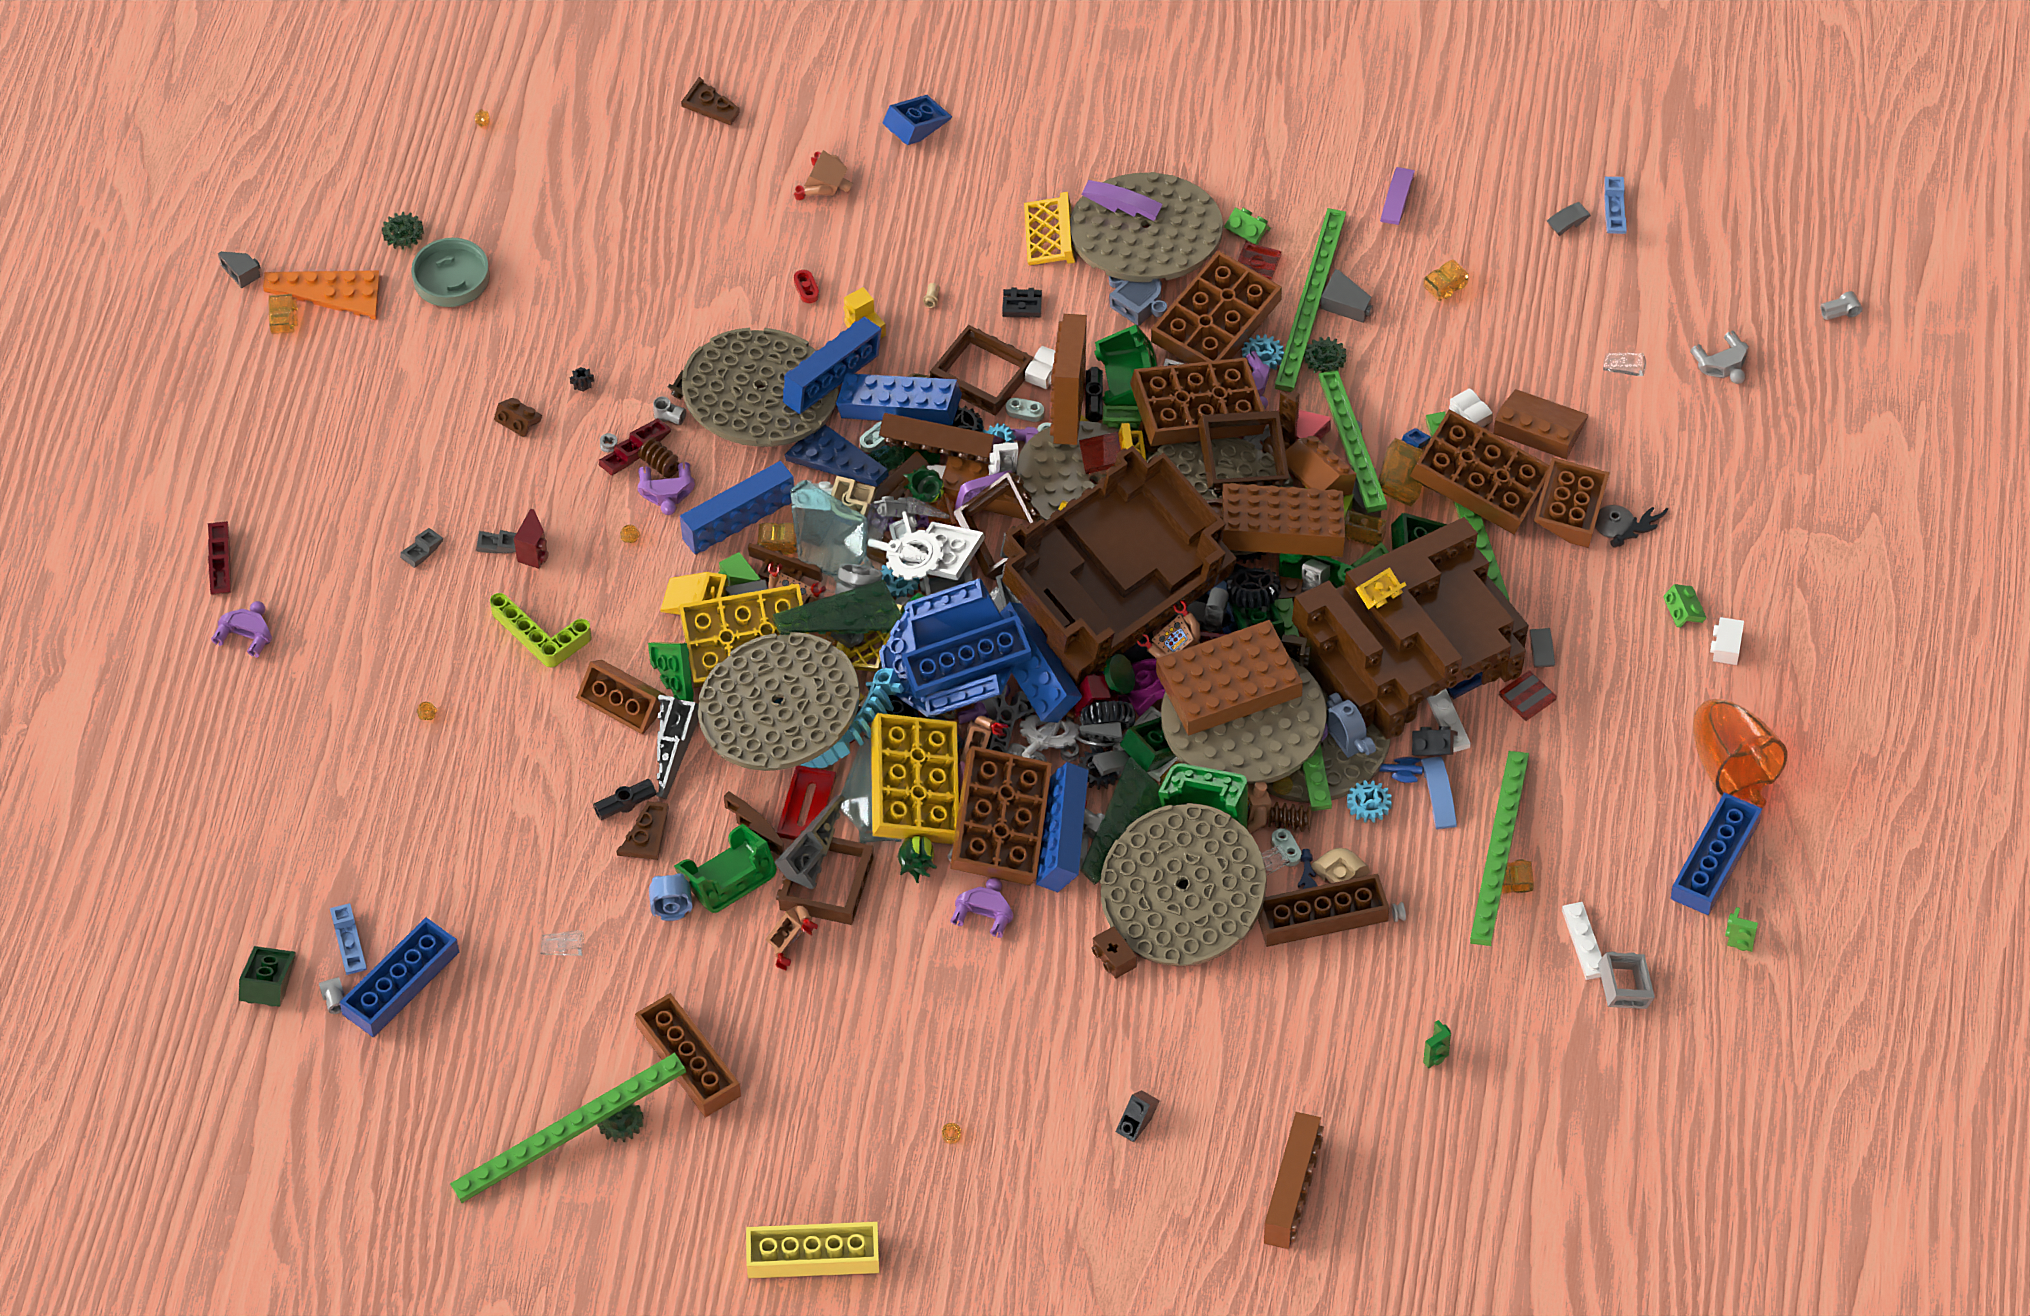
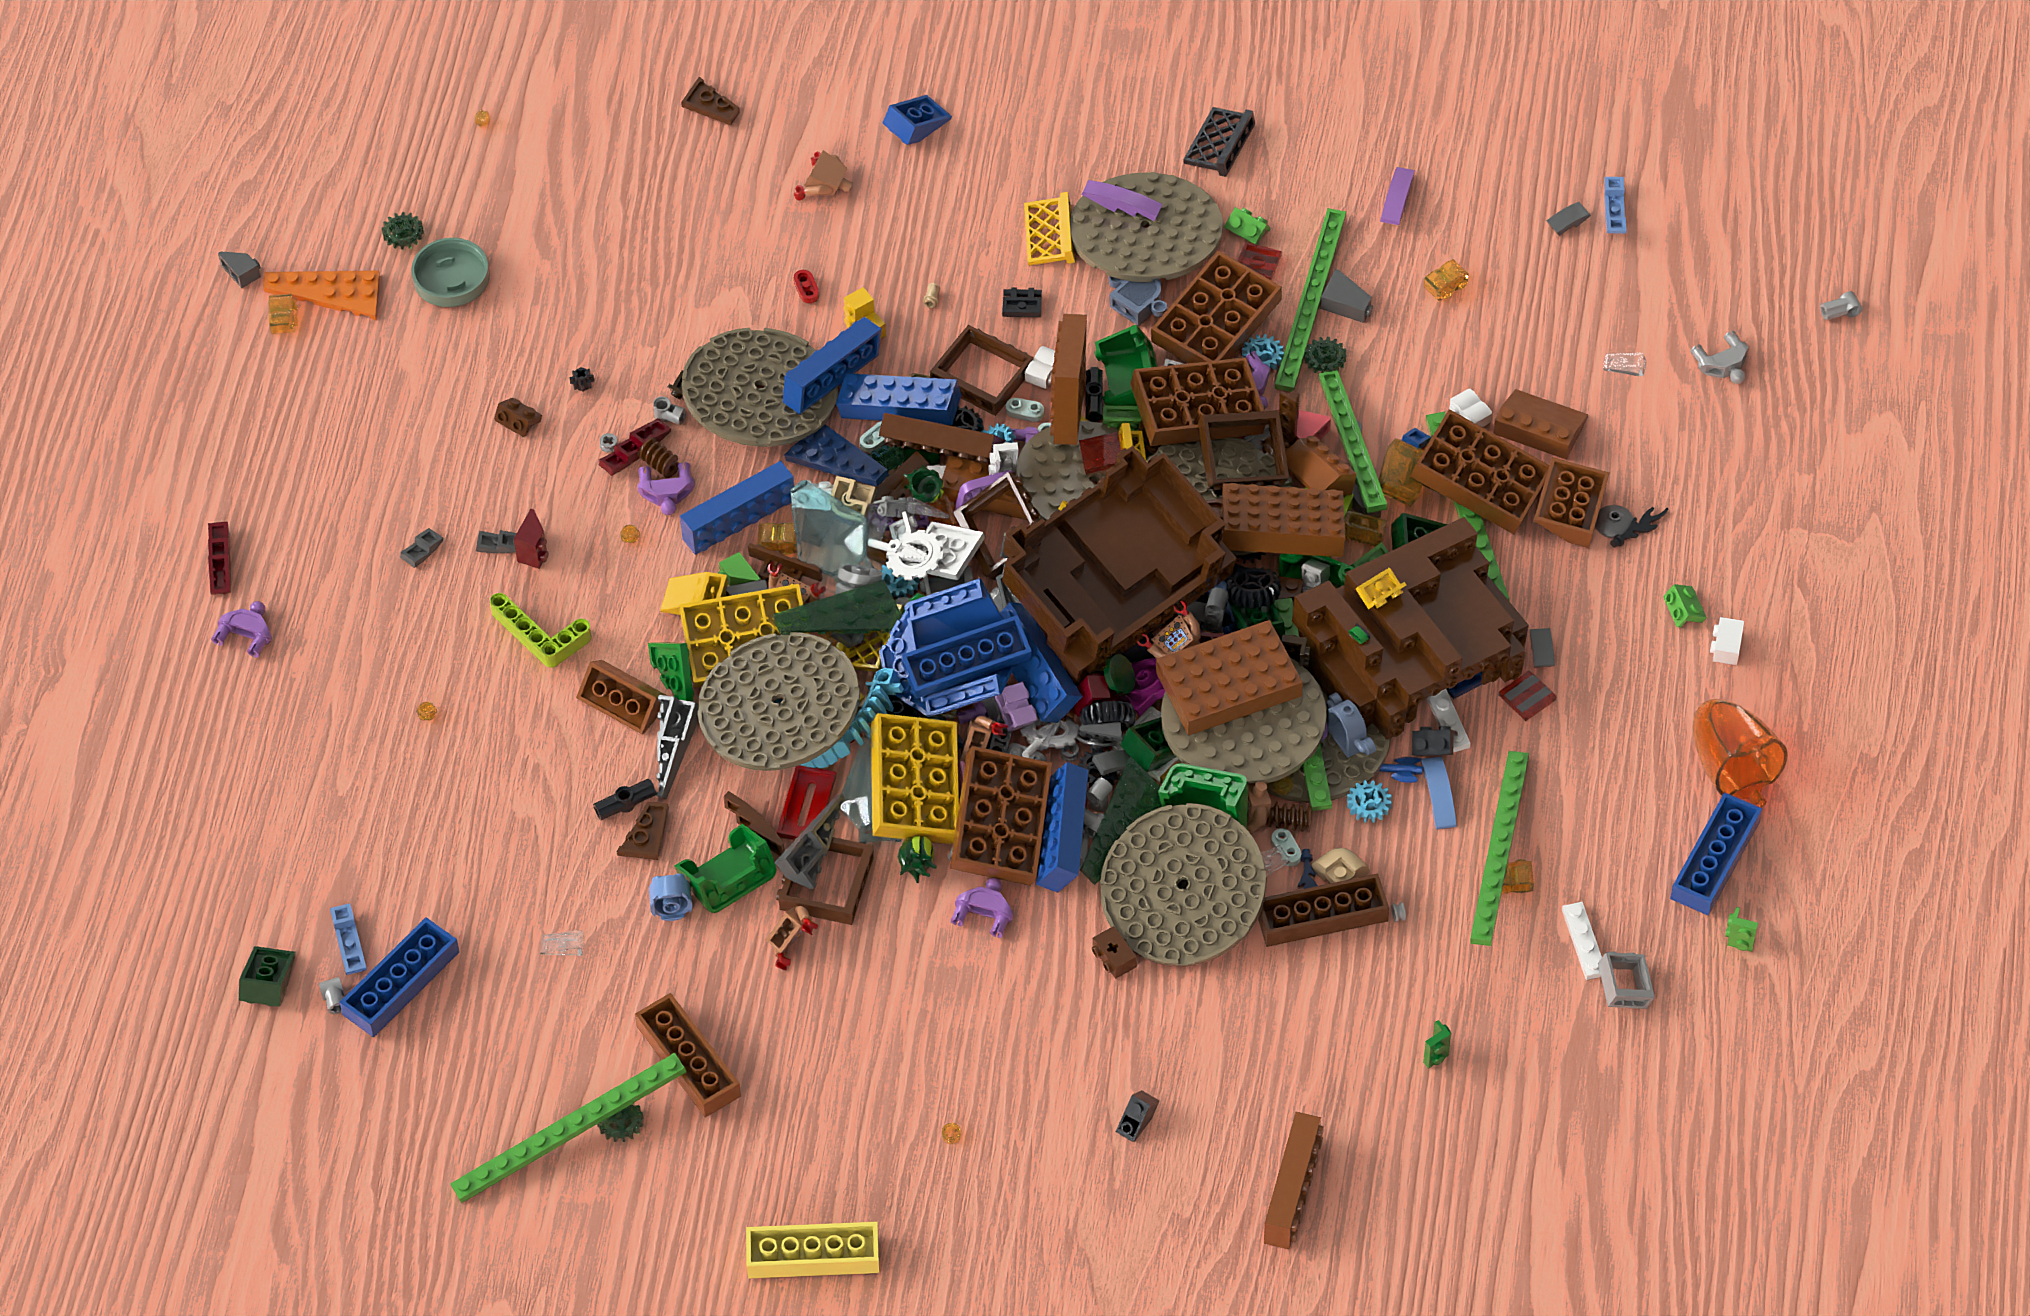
(1015, 707): none -> lavender brick
(1098, 794): none -> light grey piece
(1233, 143): none -> black fence
(1359, 634): none -> green piece

